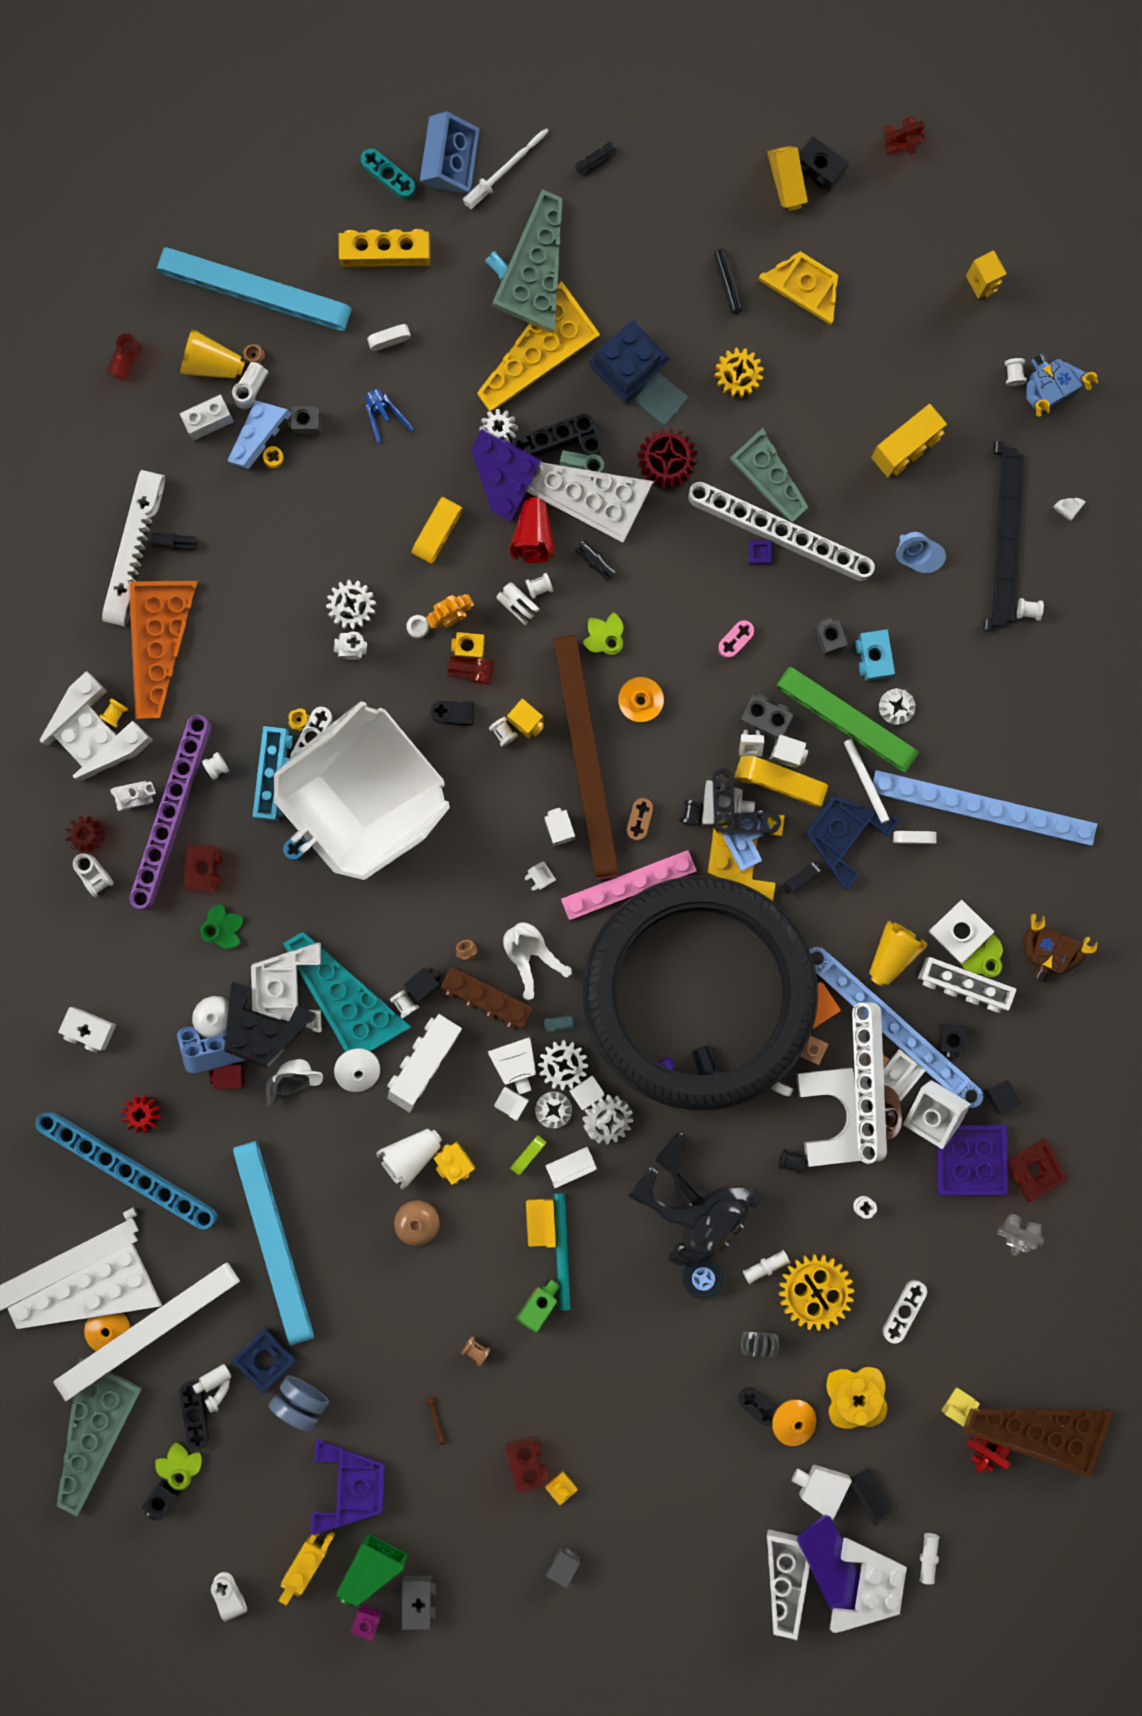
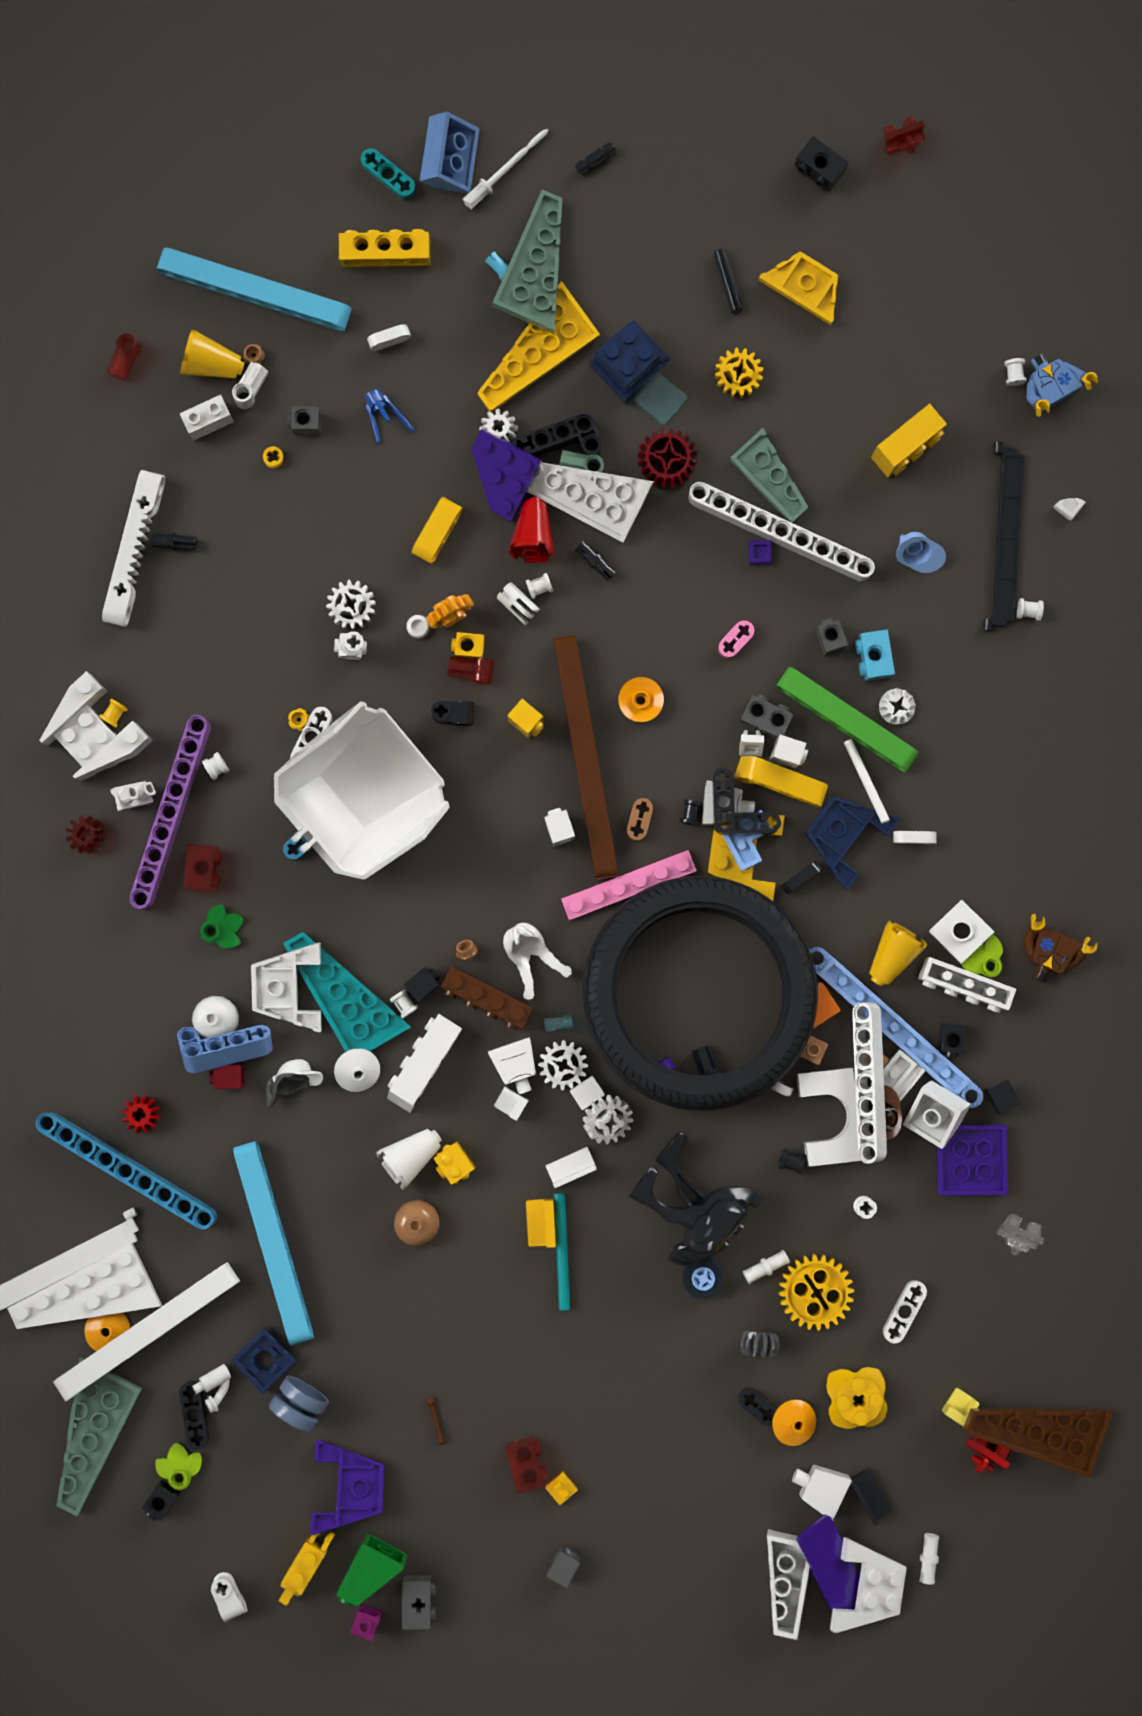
(93, 875): white piece -> none
(100, 1029): white brick -> none
(157, 629): orange wing -> none
(255, 1036): black wing -> none
(259, 426): light blue wing -> none
(272, 757): medium azure brick -> none
(475, 1351): medium nougat bush -> none
(503, 731): white bush -> none
(528, 1155): lime beam -> none
(530, 1313): bright green torso -> none
(541, 875): white tile -> none
(554, 1099): white gear -> none
(602, 633): lime plate -> none
(788, 176): yellow slope -> none
(984, 808): light blue plate -> none
(986, 275): yellow brick -> none
(1050, 1174): clear red piece -> none

